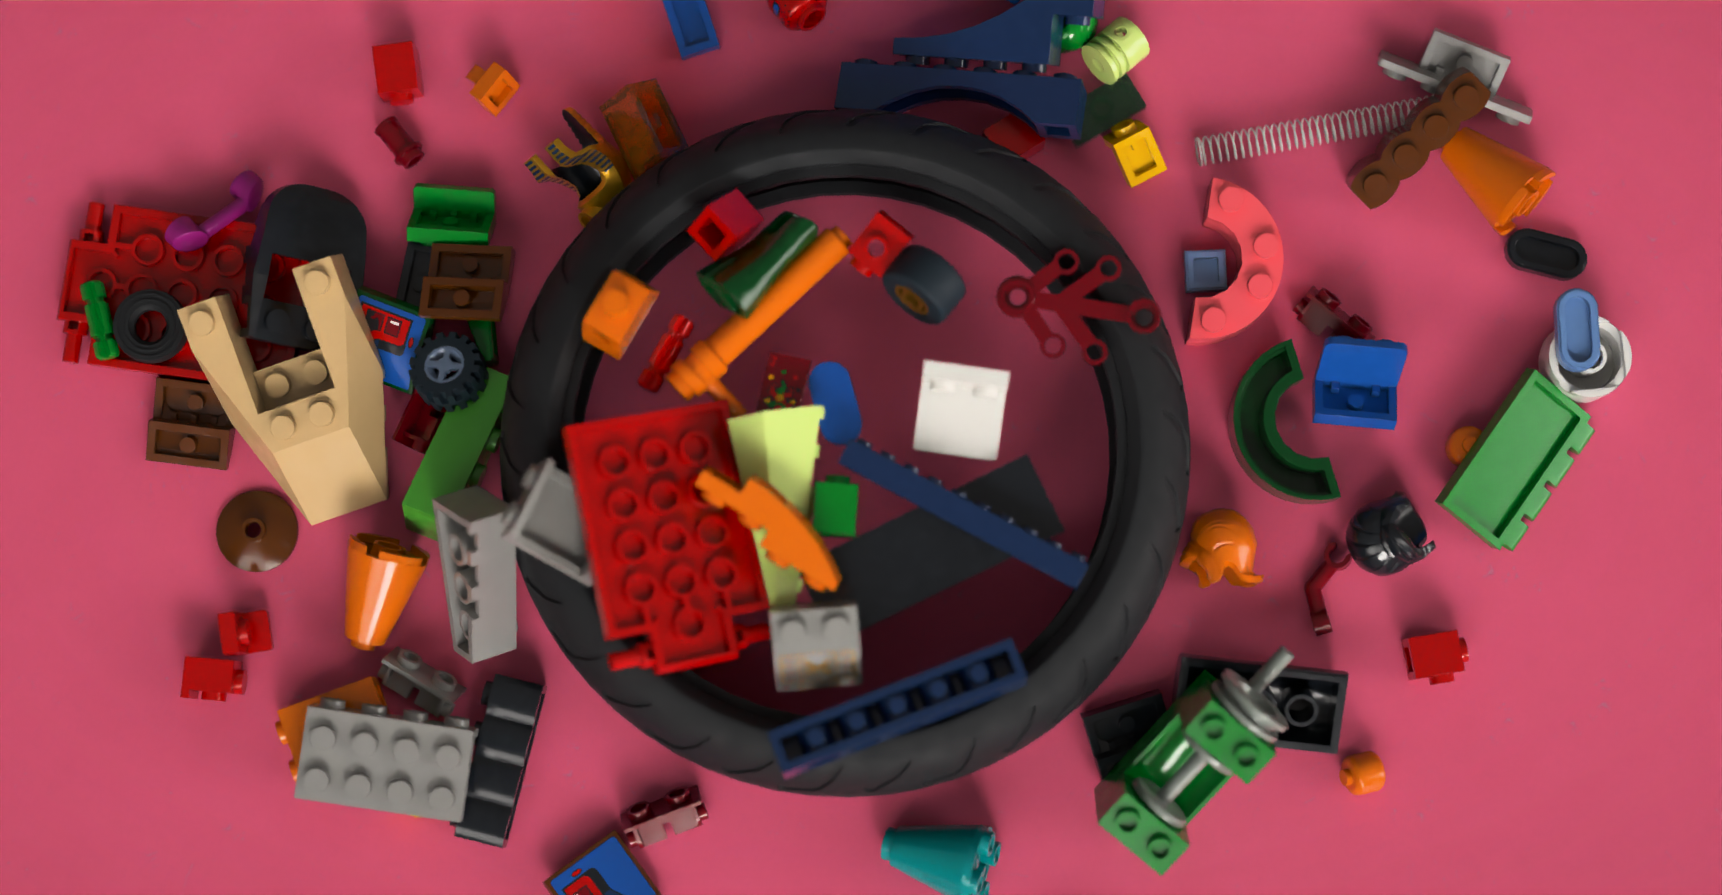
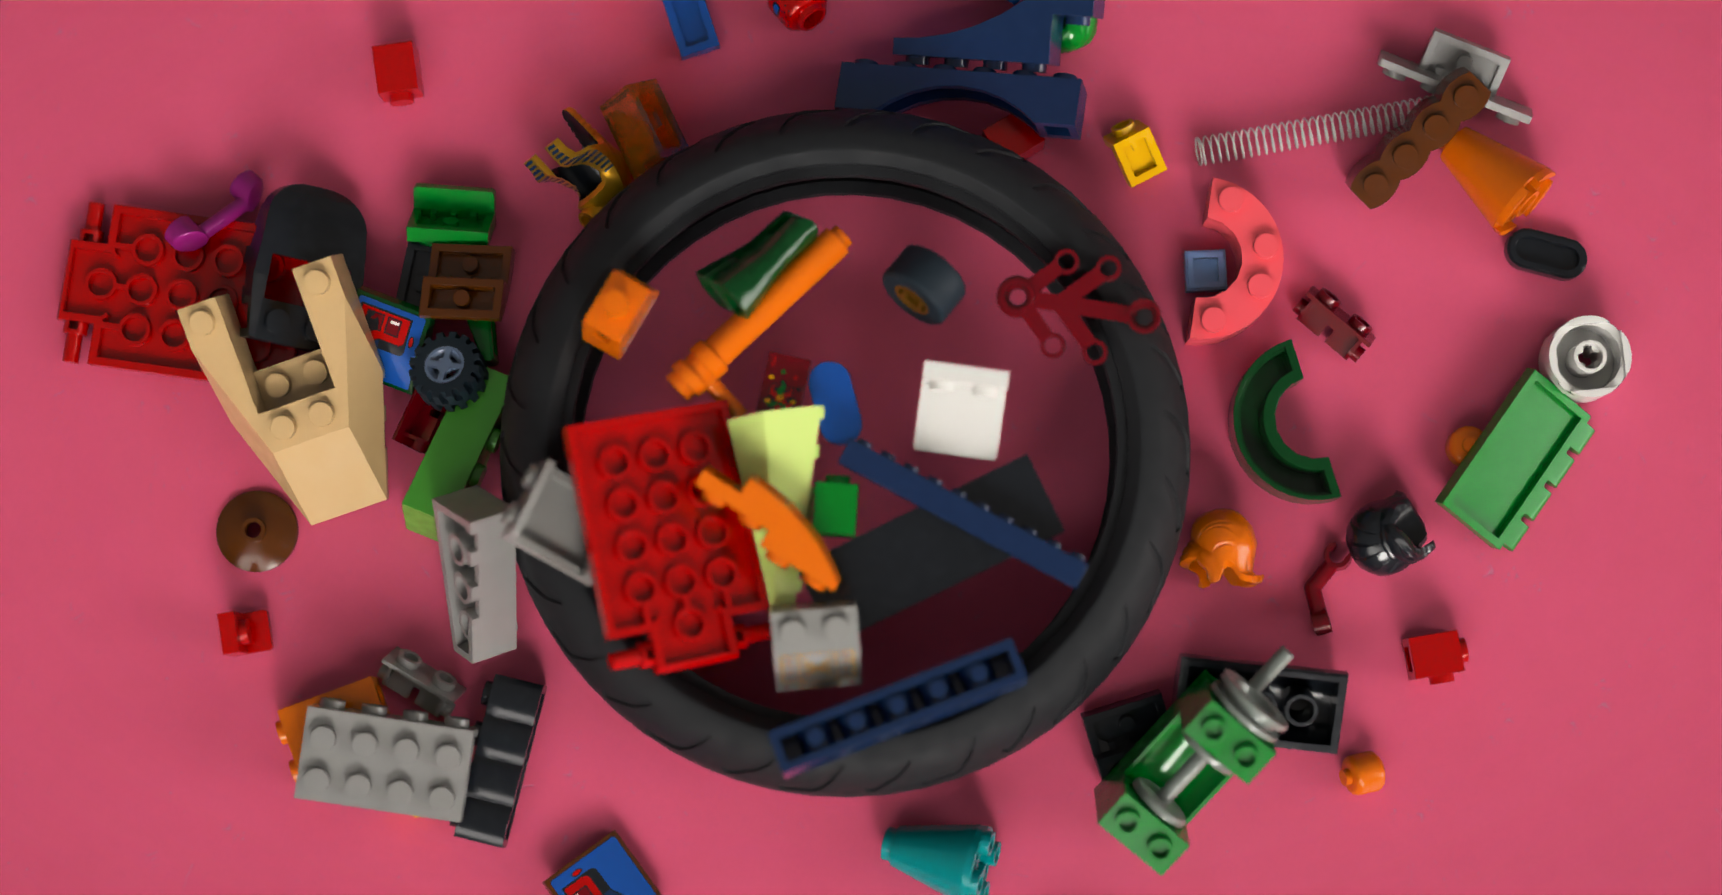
(99, 320): green axle -> none
(125, 326): black tyre -> none
(189, 425): reddish brown slope -> none
(213, 678): red brick -> none
(378, 586): orange cone -> none
(399, 143): dark red pin -> none
(492, 87): orange tile -> none
(645, 820): dark red hinge -> none
(665, 353): red axle -> none
(725, 224): red brick -> none
(890, 233): red brick -> none
(1108, 107): clear green plate -> none
(1112, 53): yellowish green piece -> none
(1358, 382): blue bracket -> none
(1576, 330): medium blue tile -> none

